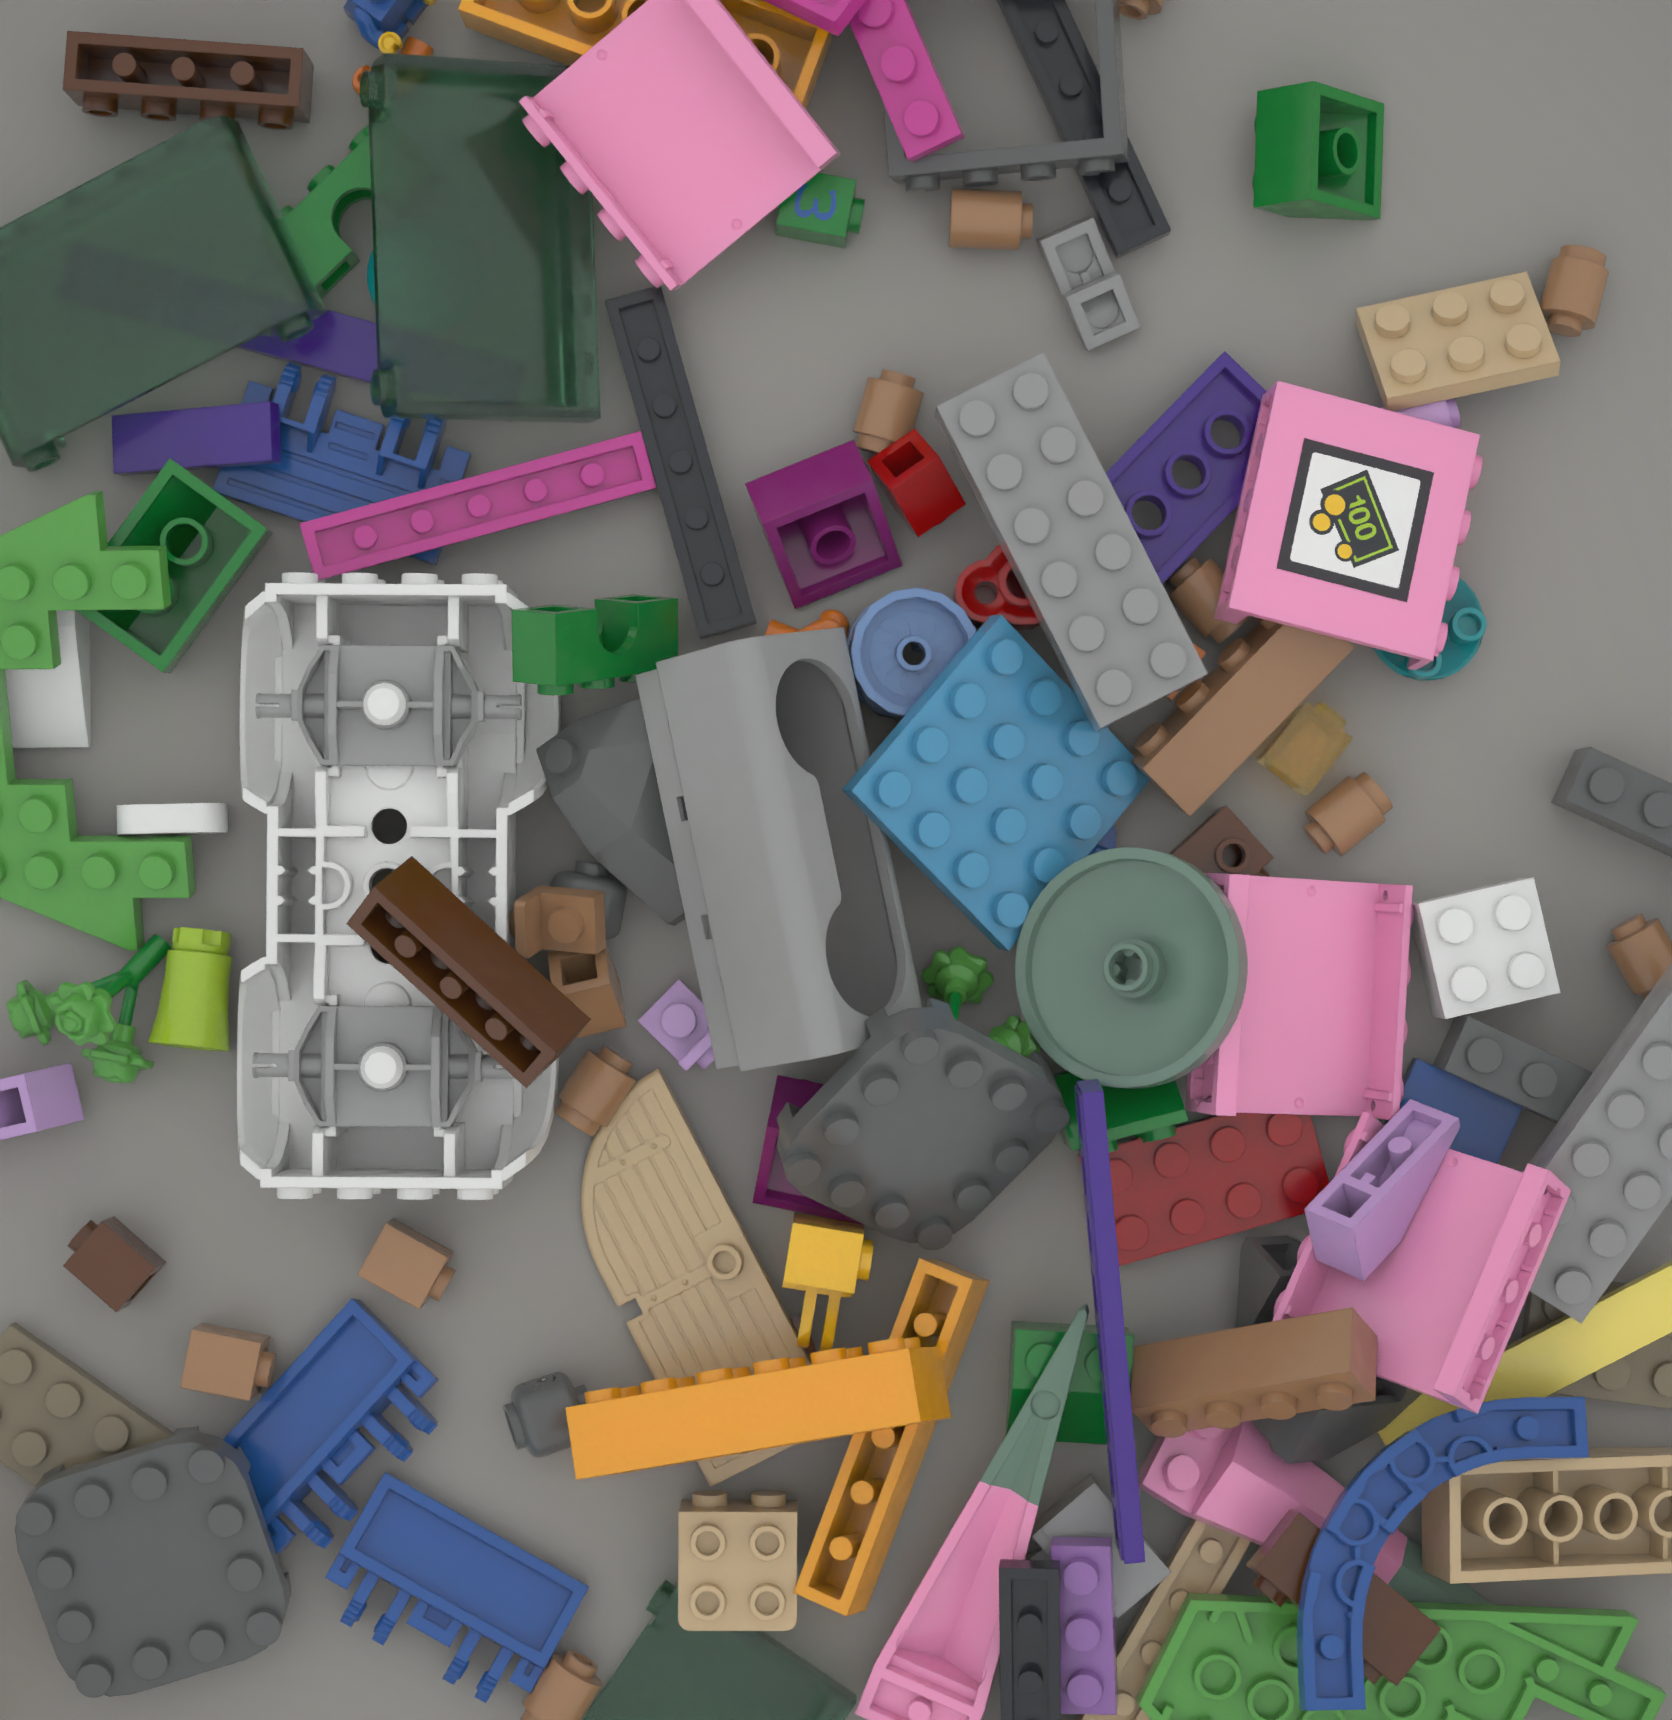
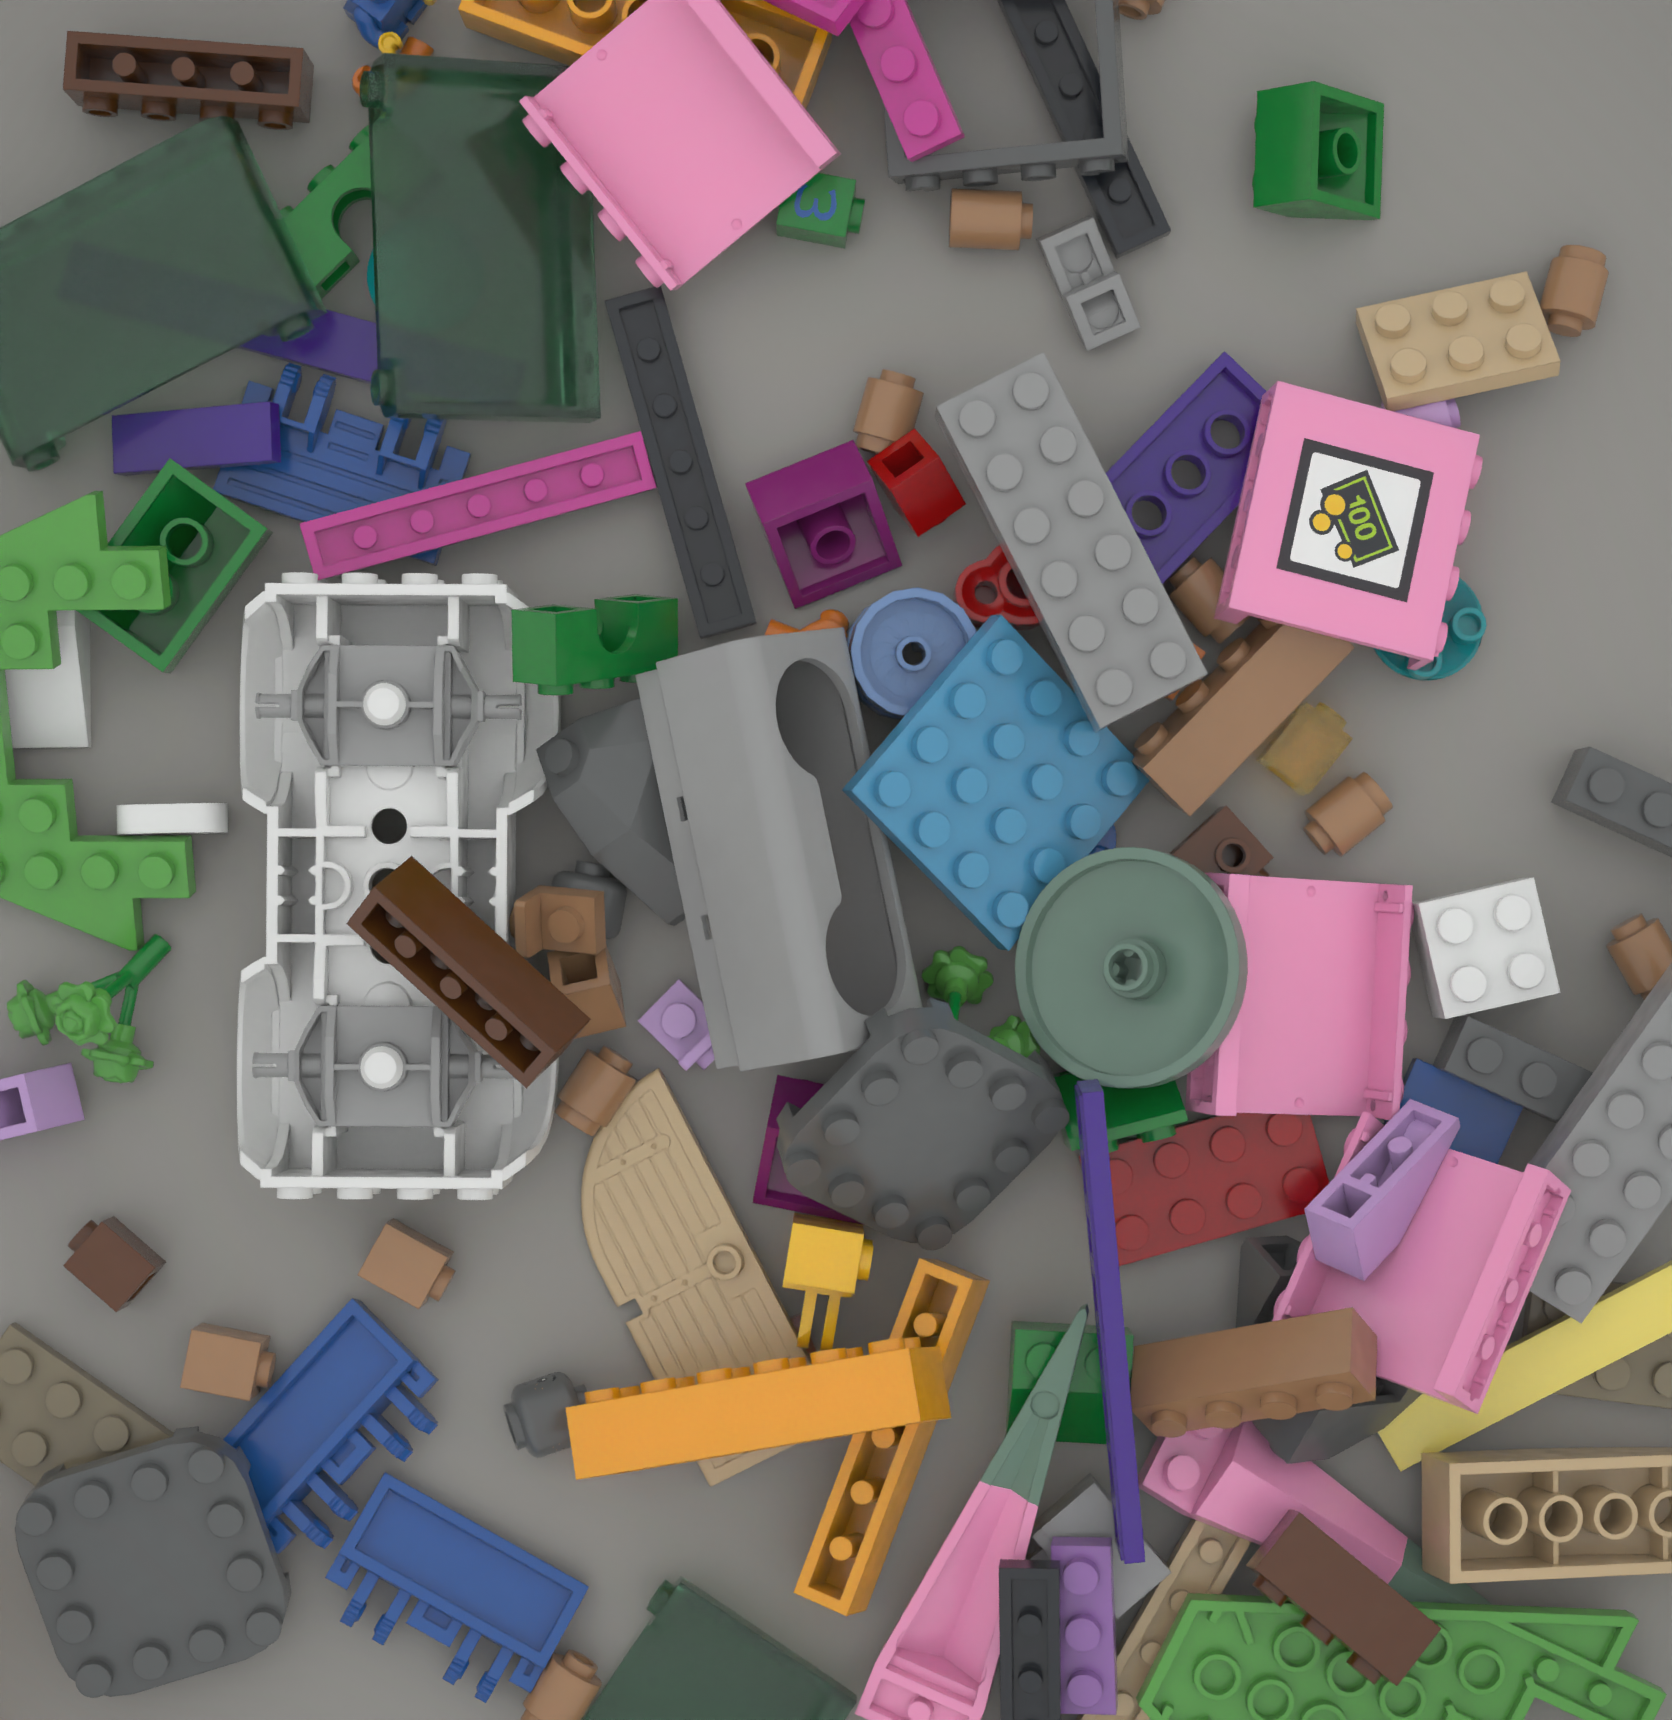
(195, 992): lime plant -> none
(737, 1562): tan bracket -> none
(1379, 1501): blue plate -> none

